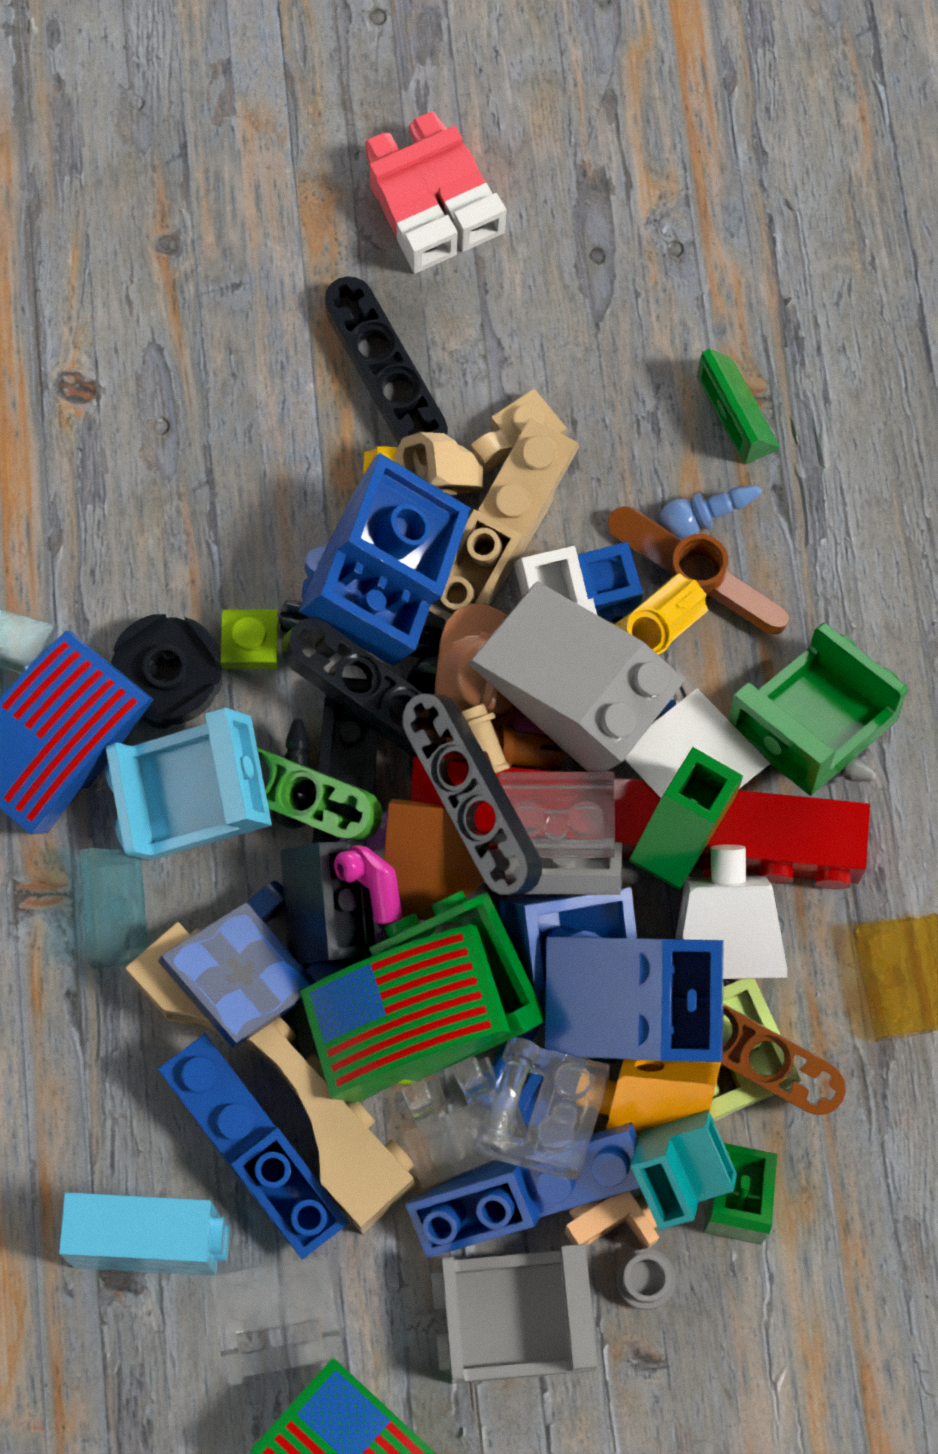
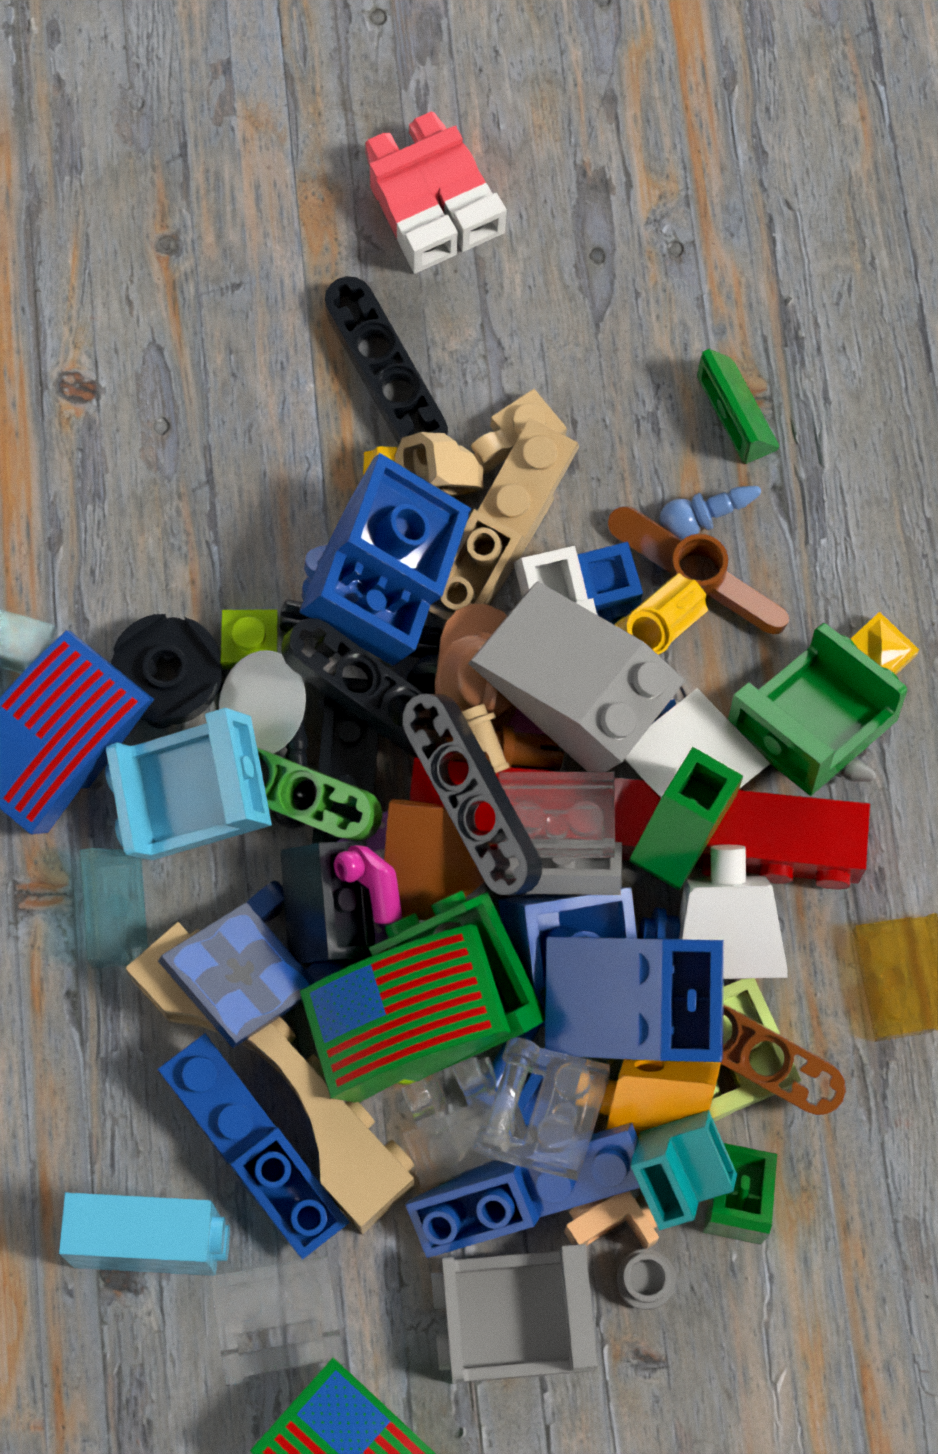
(270, 694): none -> white sticker
(660, 925): none -> blue plate
(885, 644): none -> yellow tile

